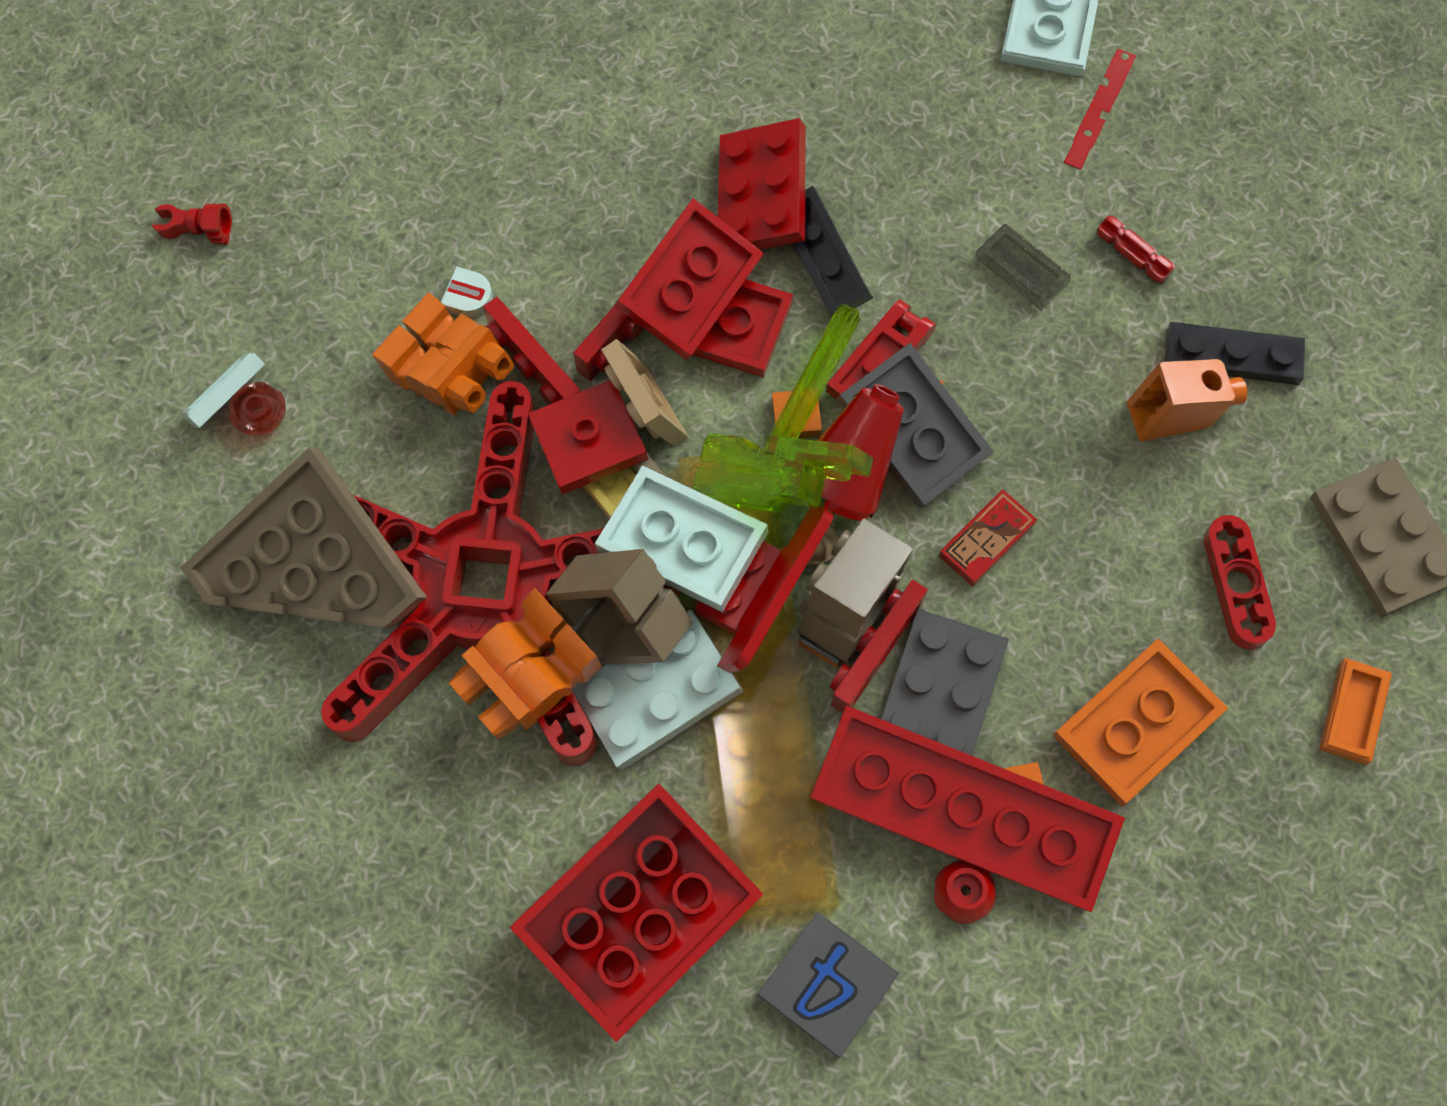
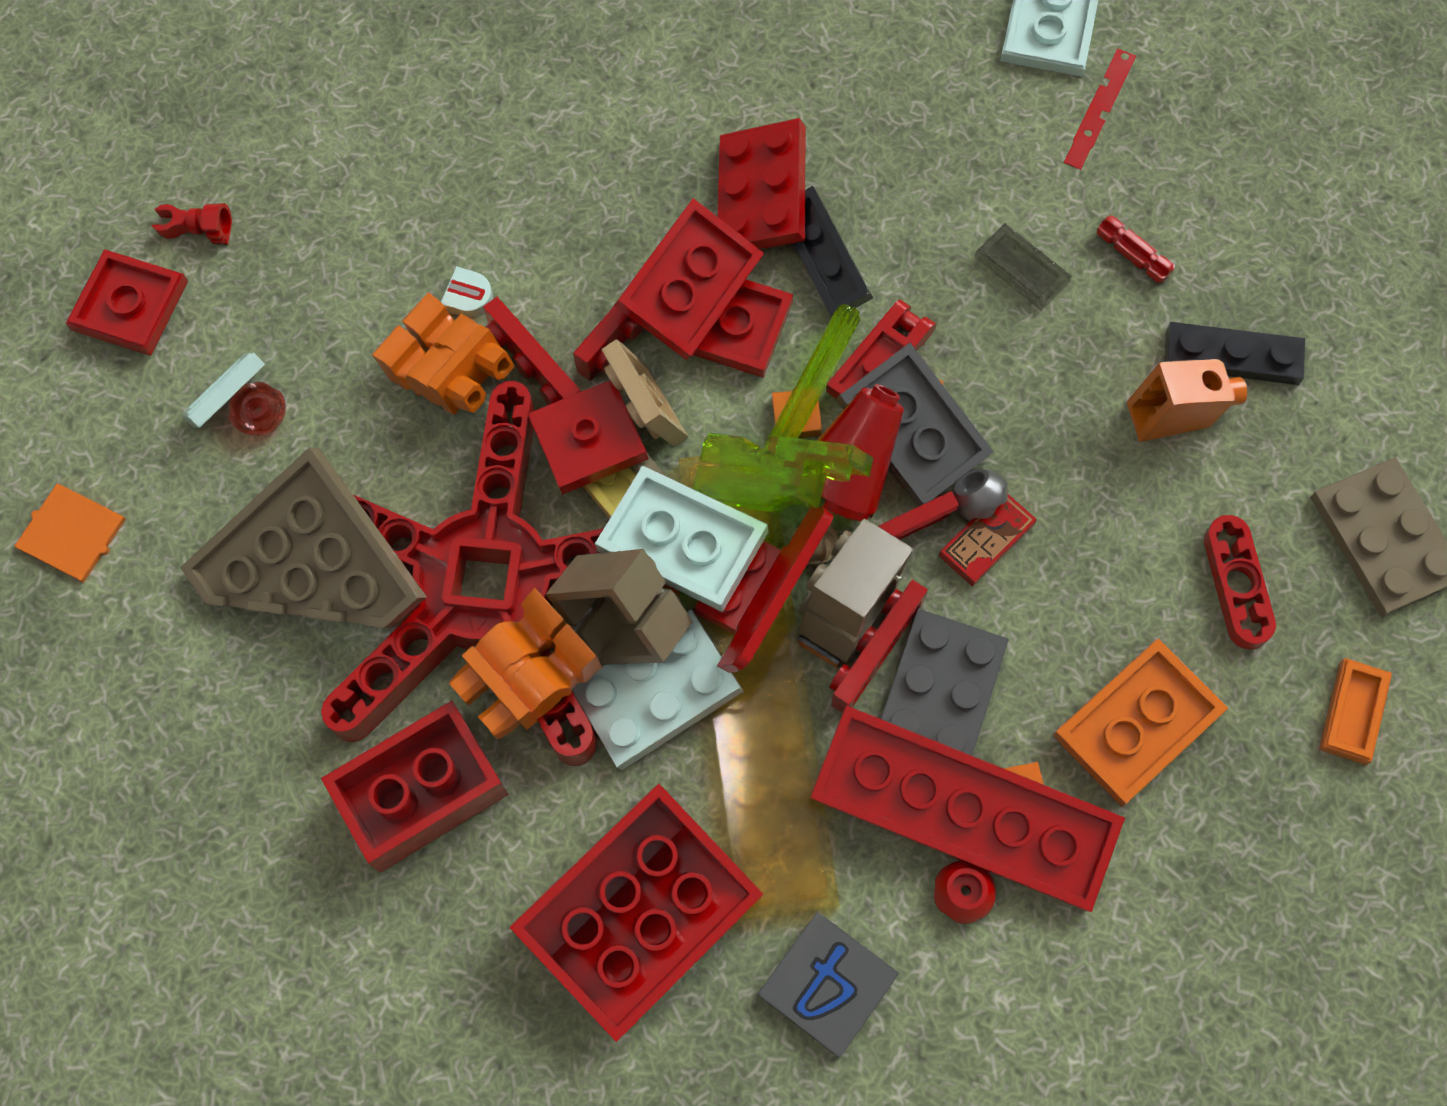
(70, 532): none -> orange piece
(127, 302): none -> red plate
(414, 787): none -> red brick
(921, 516): none -> red tile
(980, 493): none -> flat silver plate

